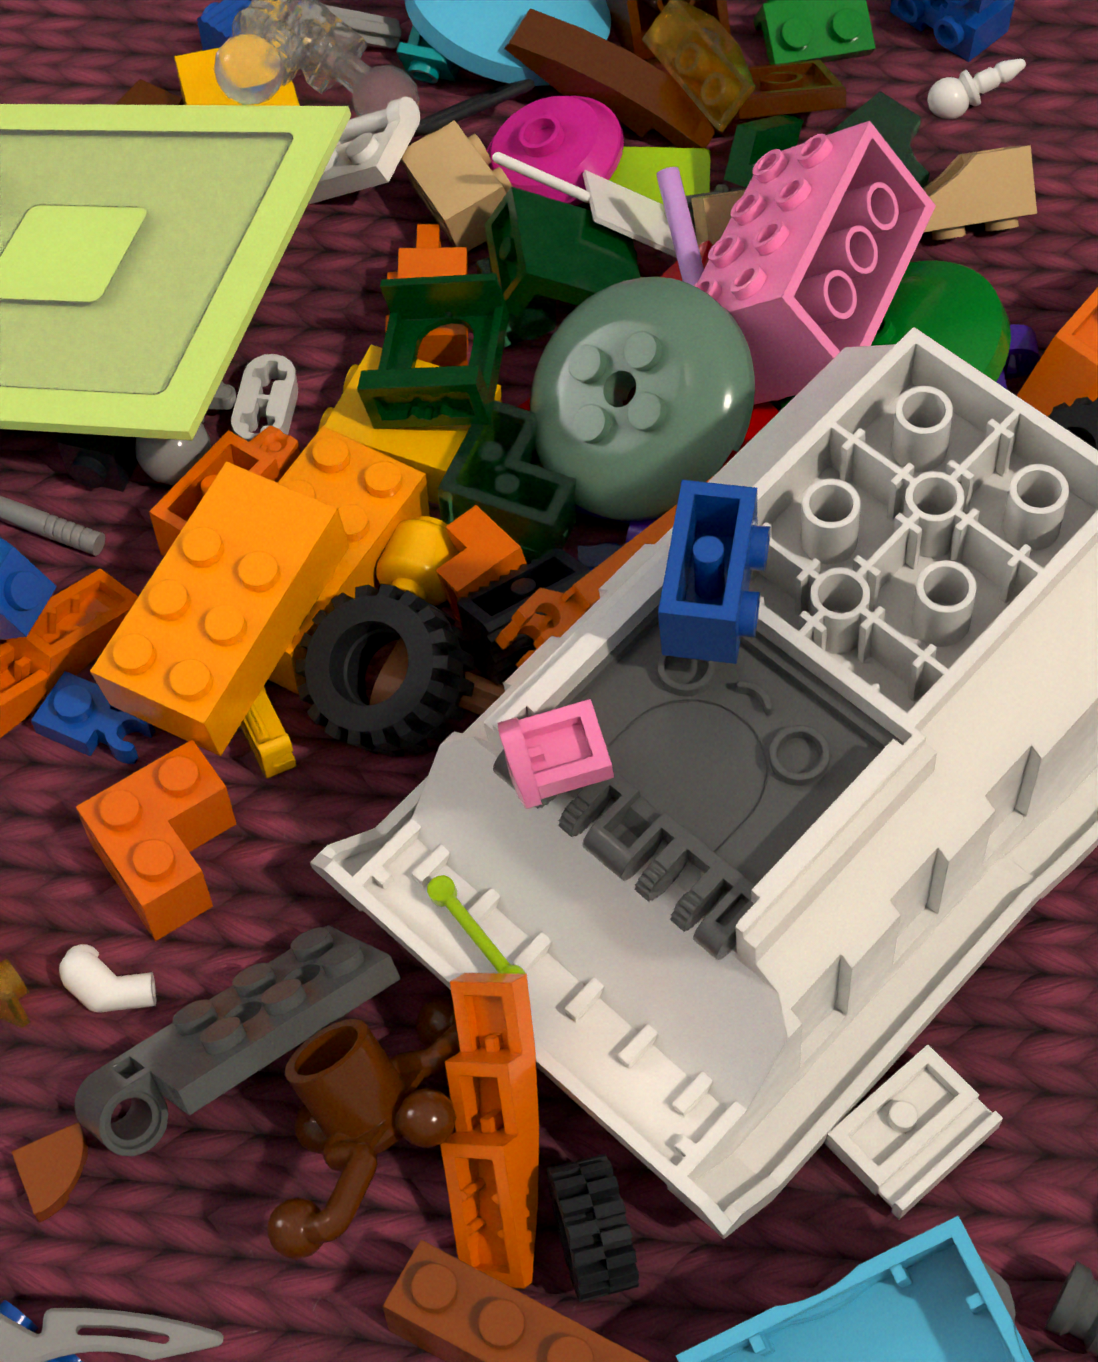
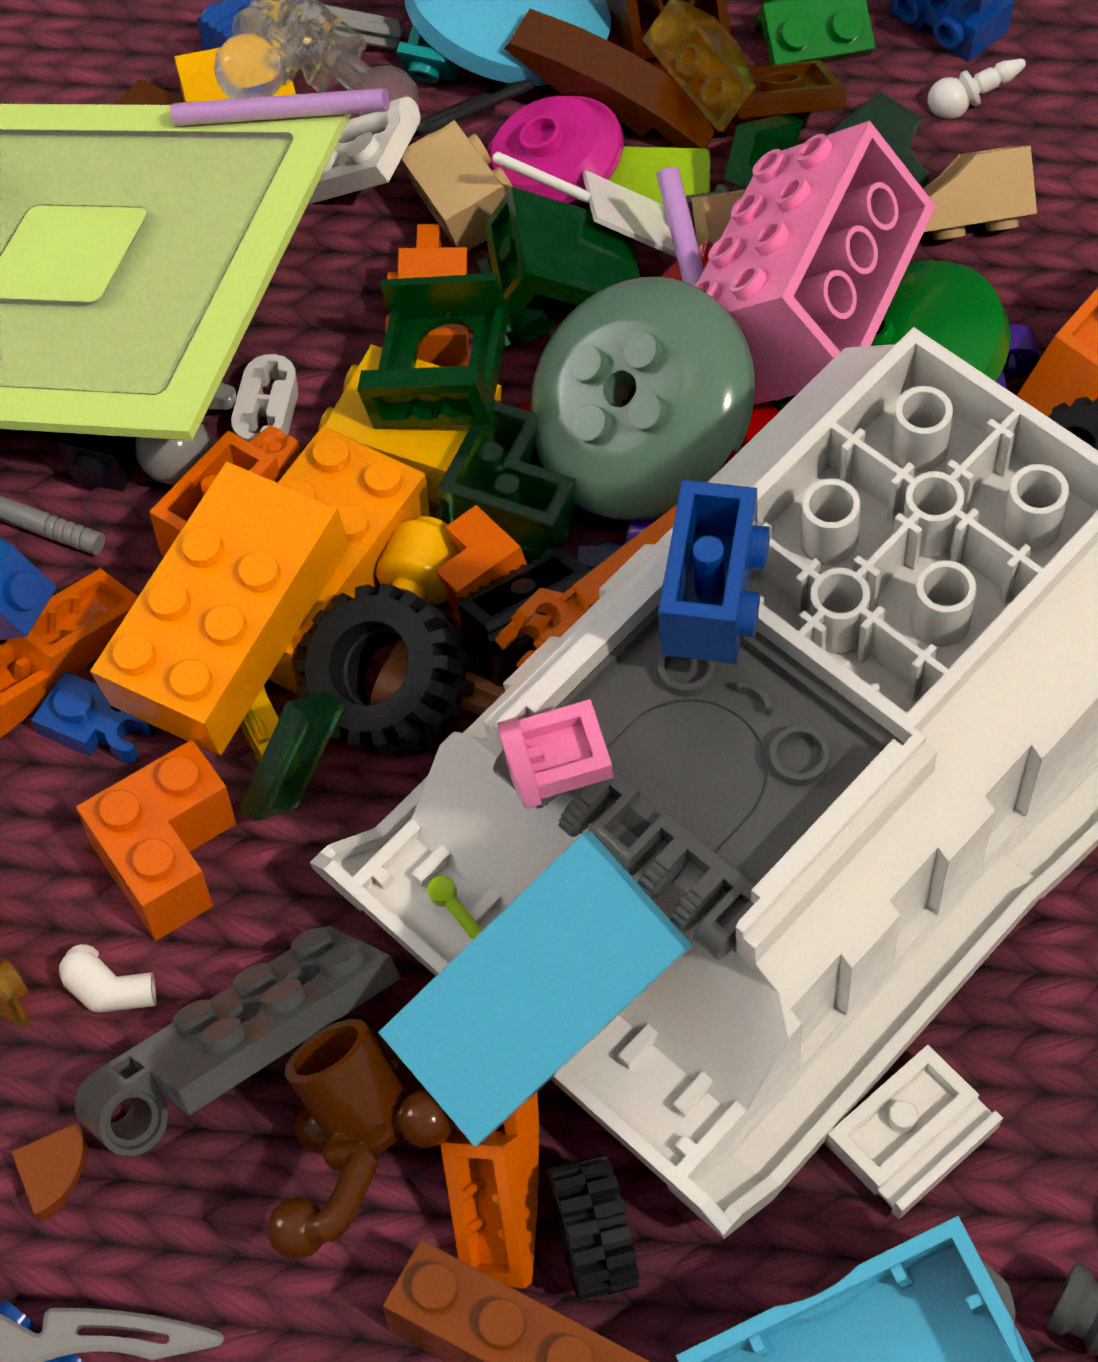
(280, 107): none -> lavender bar
(292, 755): none -> clear green tile
(534, 988): none -> medium azure tile

